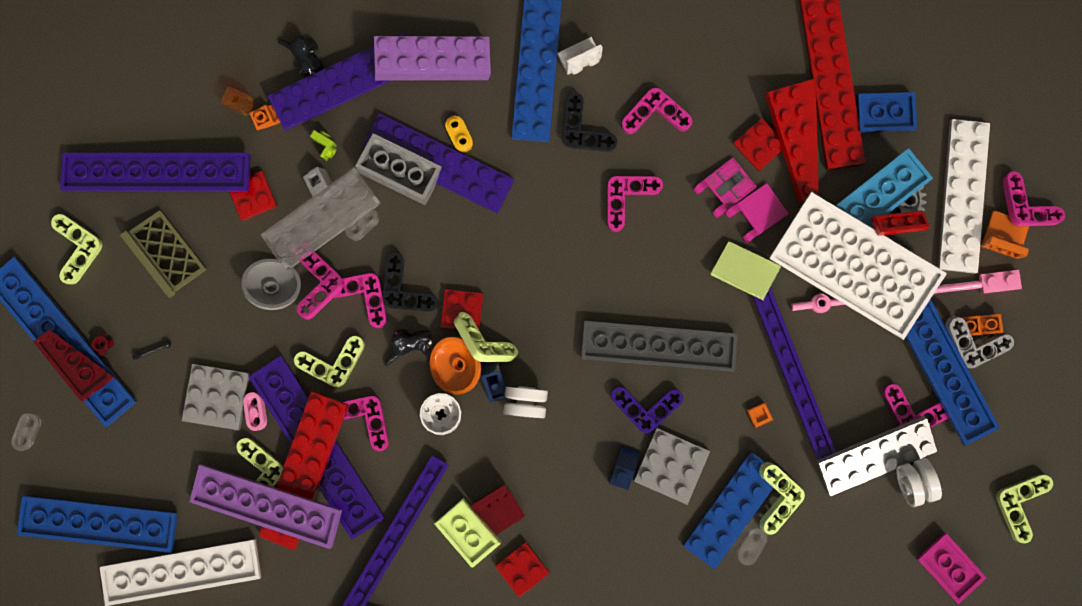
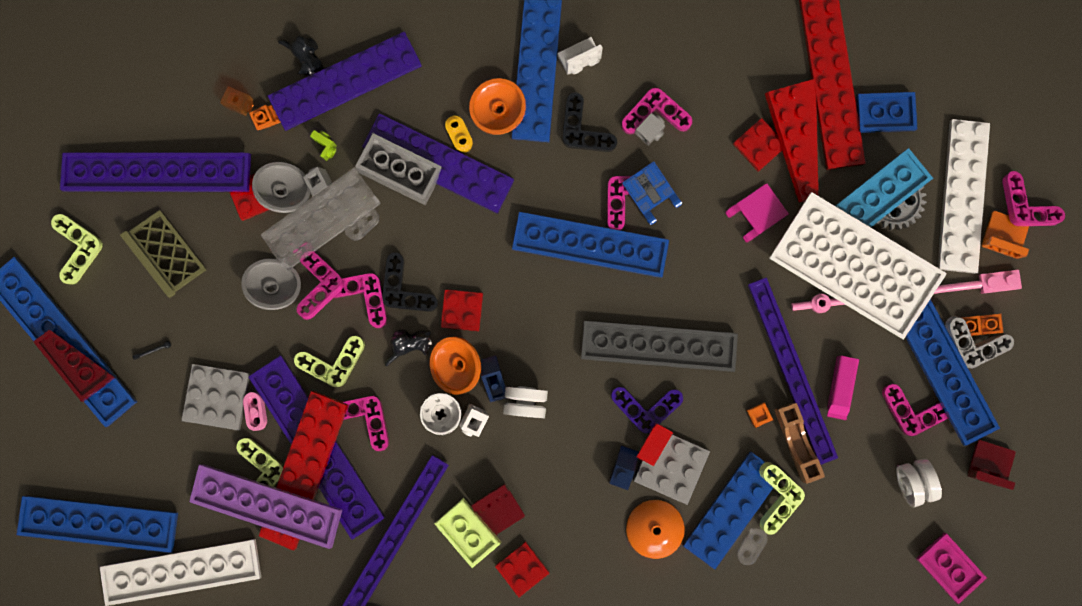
(25, 430): clear plate -> none
(96, 344): dark red plate -> none
(283, 179): none -> light grey dish
(431, 58): medium lavender brick -> none
(473, 428): none -> white brick
(477, 346): yellowish green beam -> none
(489, 98): none -> orange dish
(590, 244): none -> blue plate
(646, 518): none -> orange dish
(649, 189): none -> blue flag
(651, 129): none -> light grey brick
(654, 444): none -> red slope
(728, 184): dark pink flag -> none
(745, 270): yellowish green tile -> none
(800, 449): none -> medium nougat arch
(842, 387): none -> dark pink piece
(877, 455): plate -> none
(900, 223): red tile -> none
(992, 464): none -> dark red bracket
(1016, 498): yellowish green beam -> none

